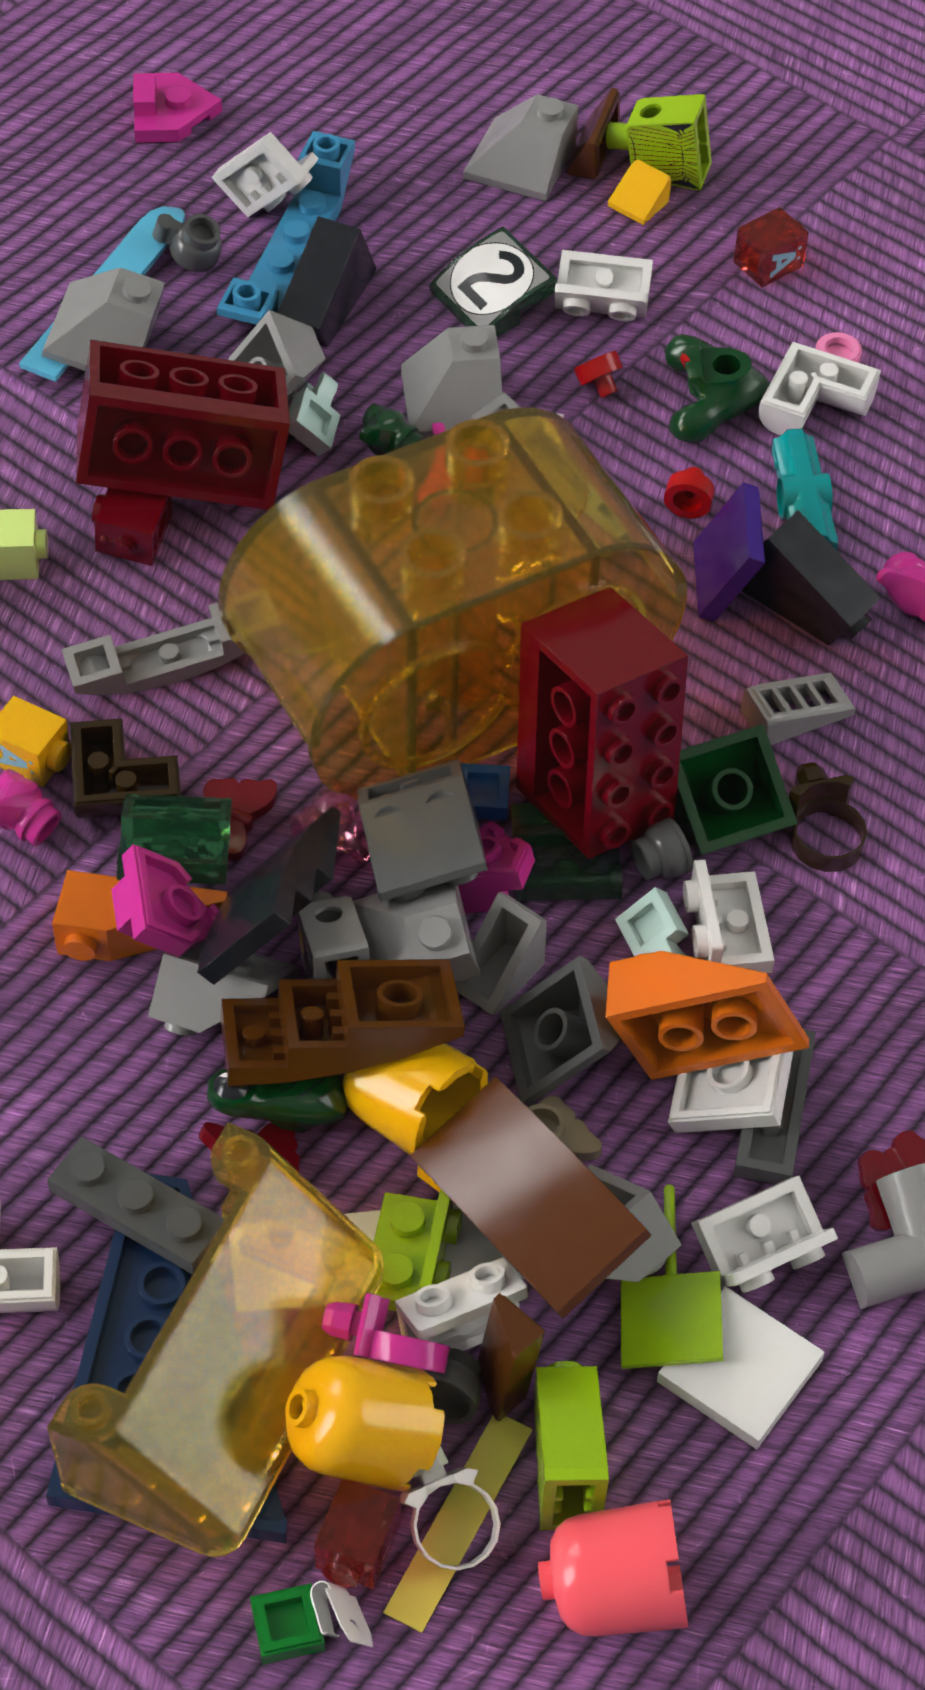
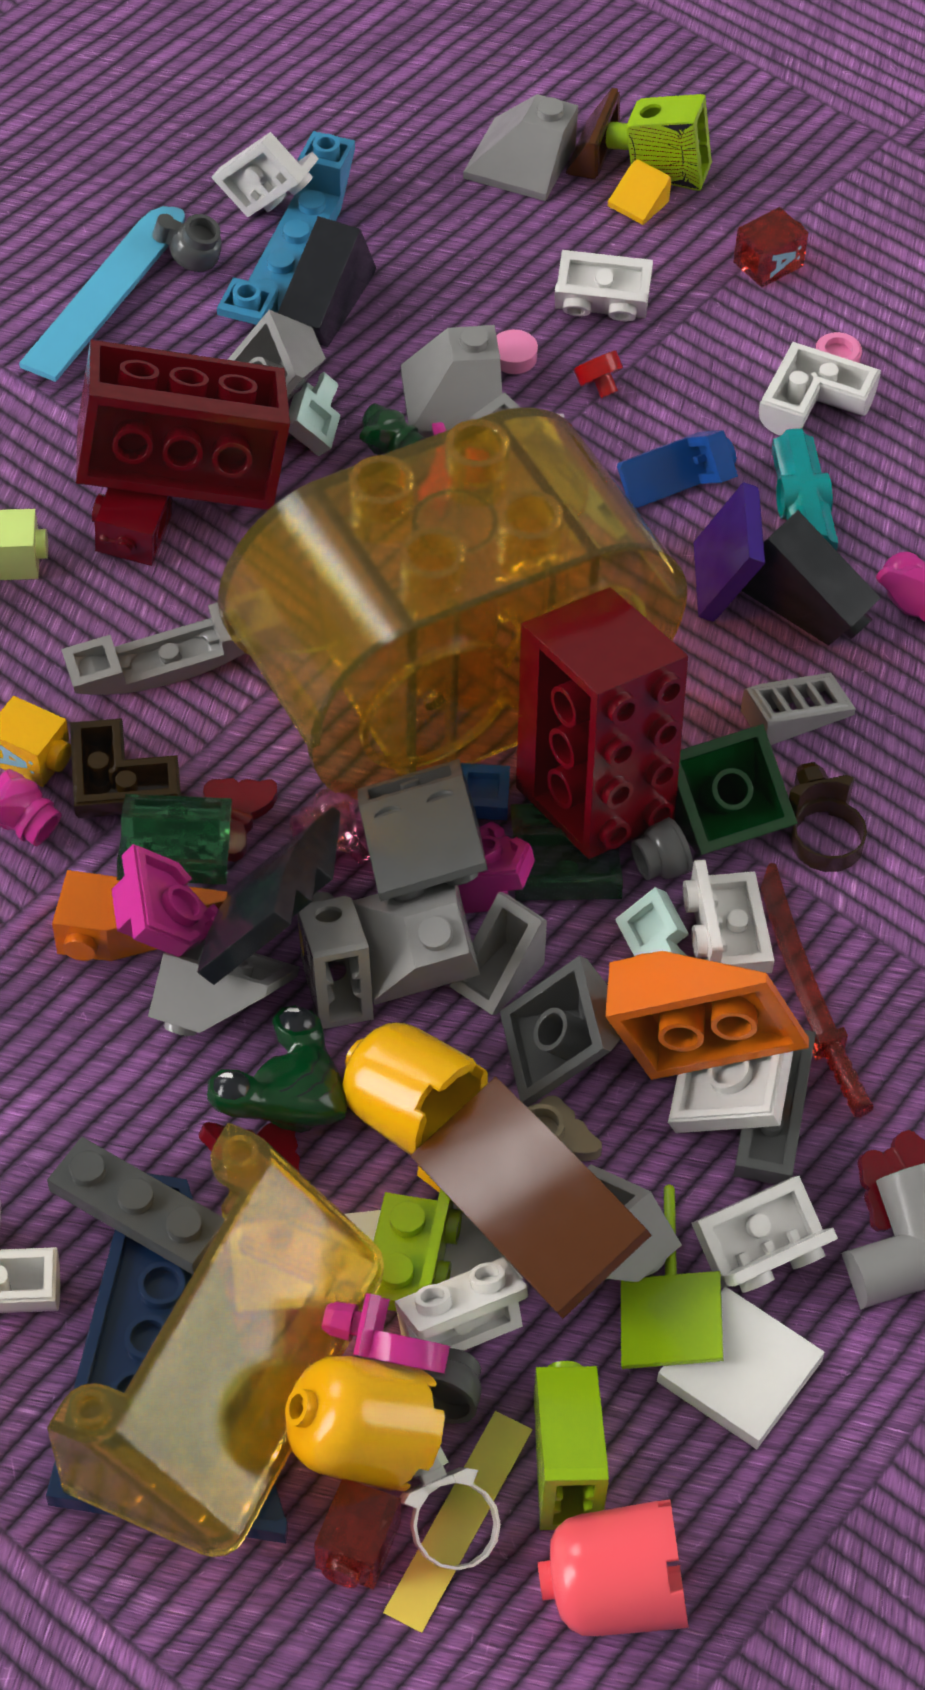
(104, 307): light grey slope -> none
(169, 106): dark pink plate -> none
(286, 1624): green tile -> none
(341, 1024): reddish brown slope -> none
(345, 1609): white piece -> none
(493, 282): slope -> none
(508, 1355): reddish brown slope -> none
(517, 351): none -> bright pink tile
(678, 466): none -> blue bracket
(689, 493): red tile -> none
(718, 379): dark green head -> none
(829, 1041): none -> clear red sword

